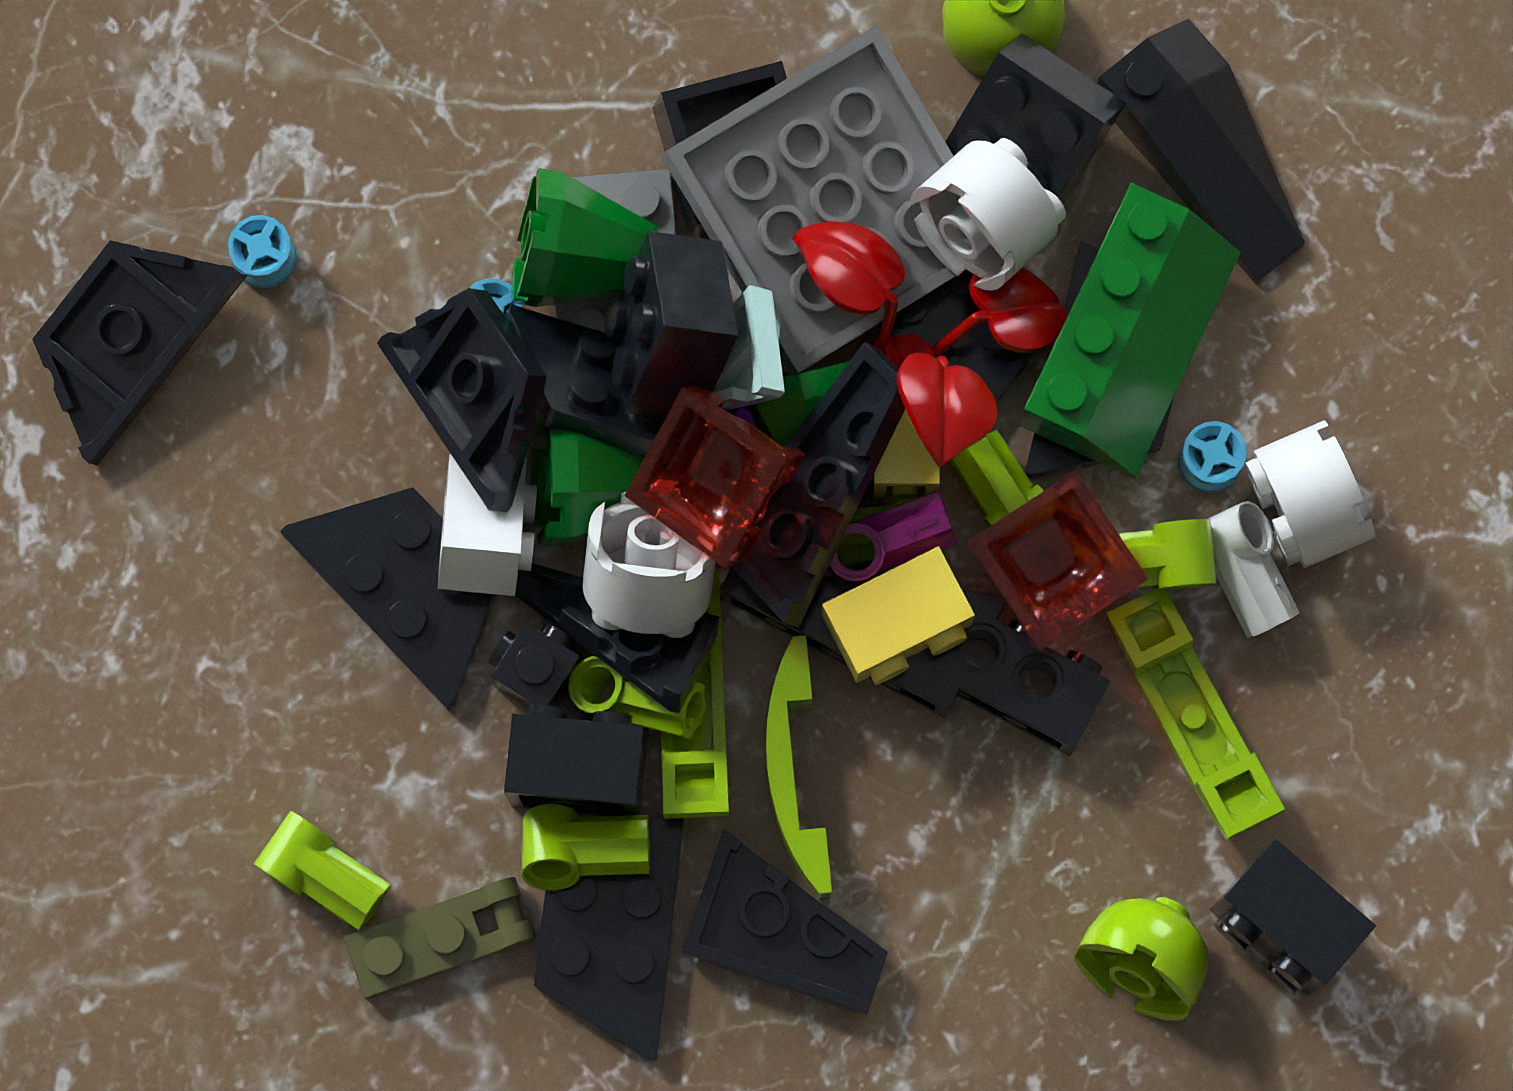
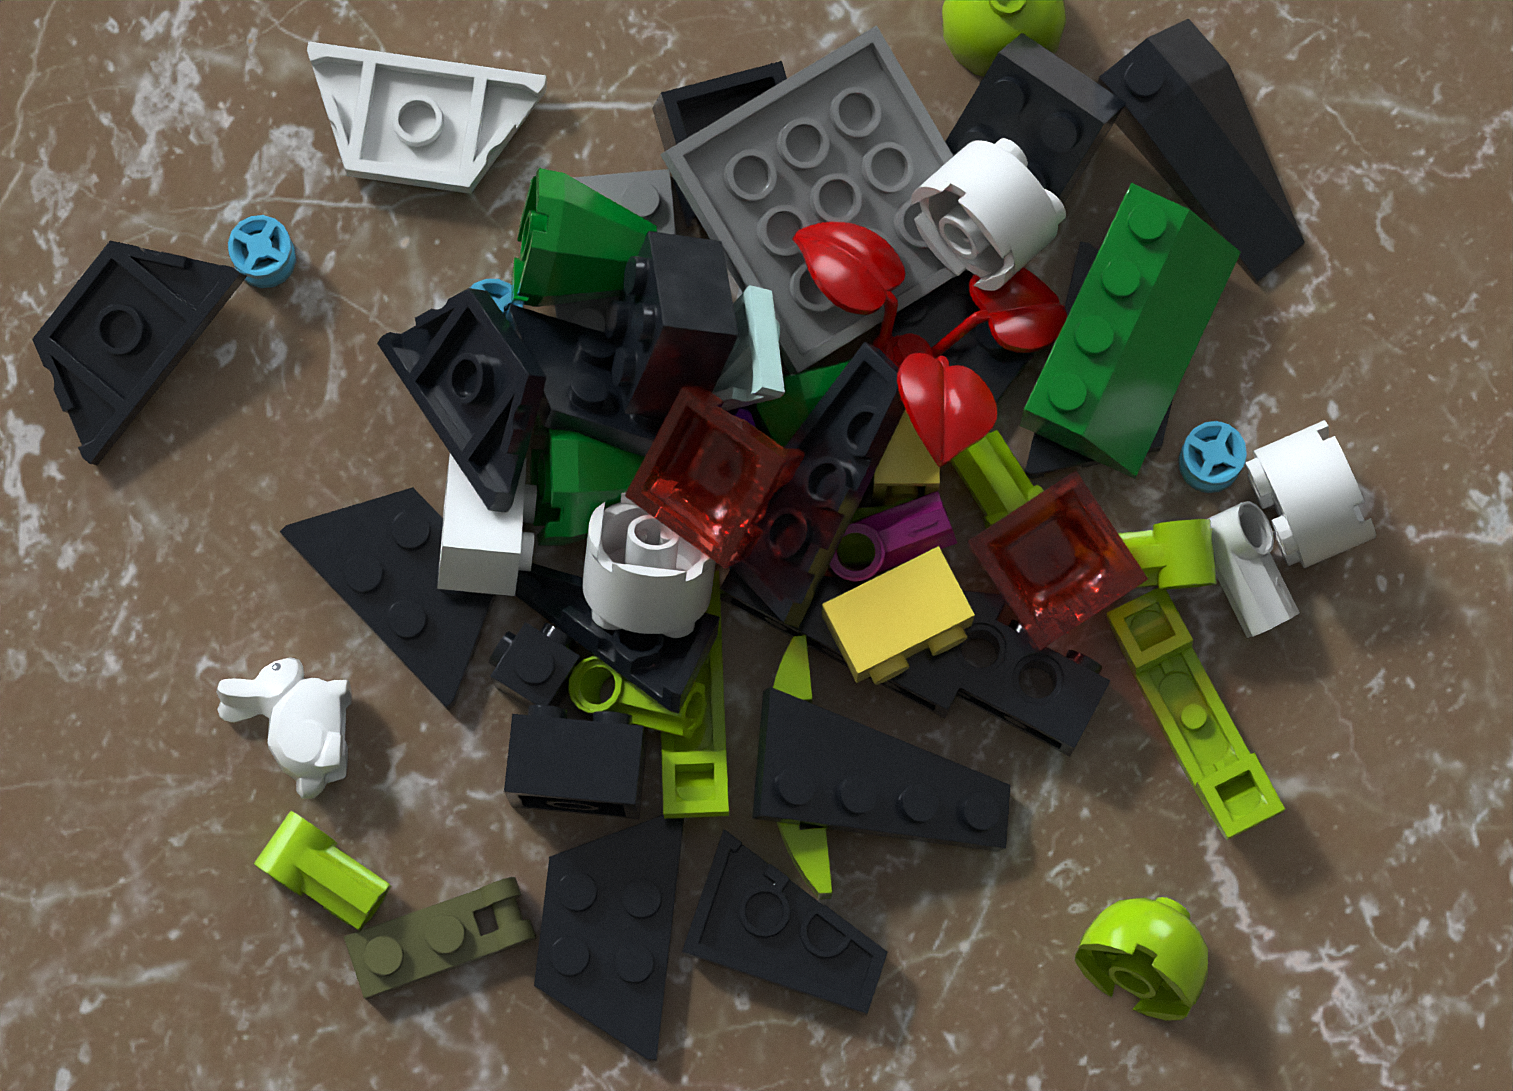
(303, 717): none -> white animal
(419, 115): none -> white wing
(564, 846): lime piece -> none
(860, 780): none -> black wing
(1291, 920): black brick -> none

